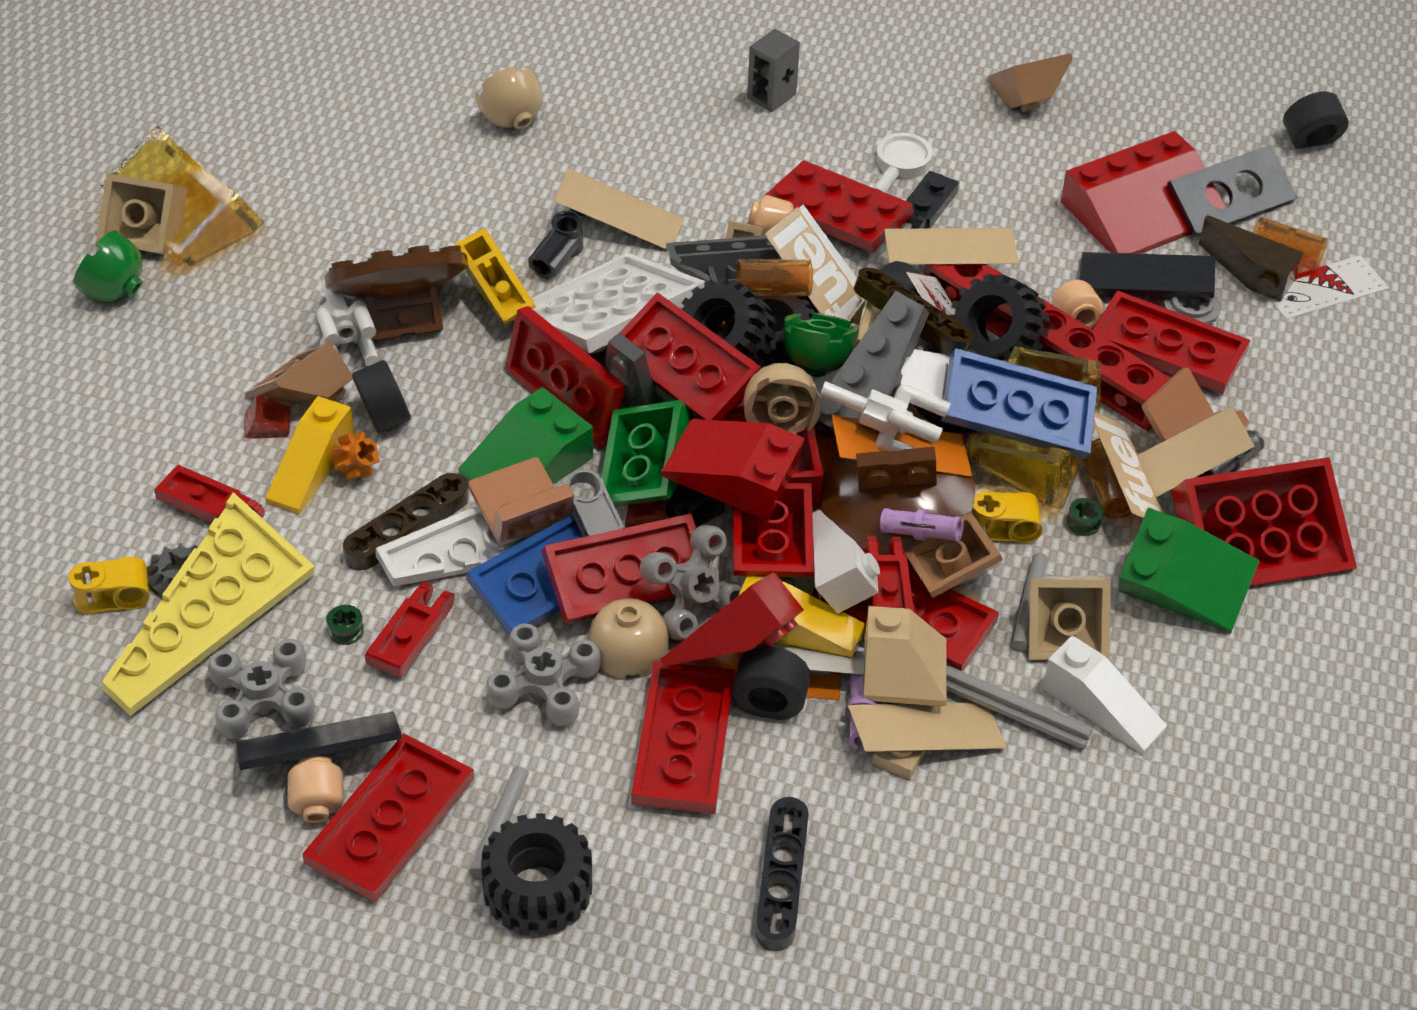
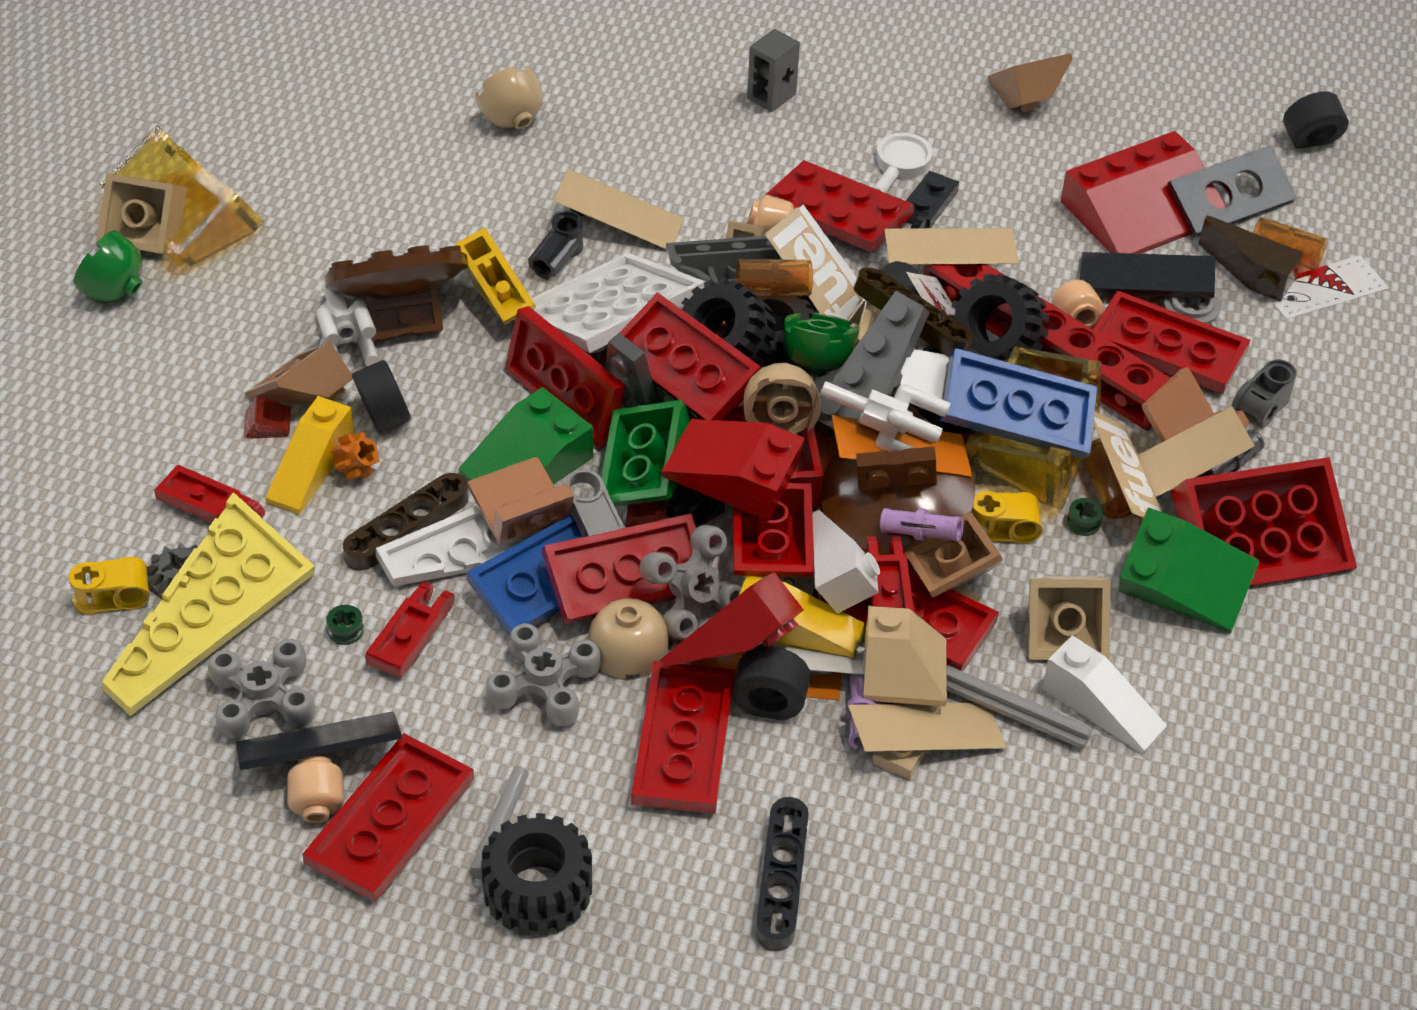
(1037, 570): light grey bar -> none
(1267, 391): none -> dark grey piece

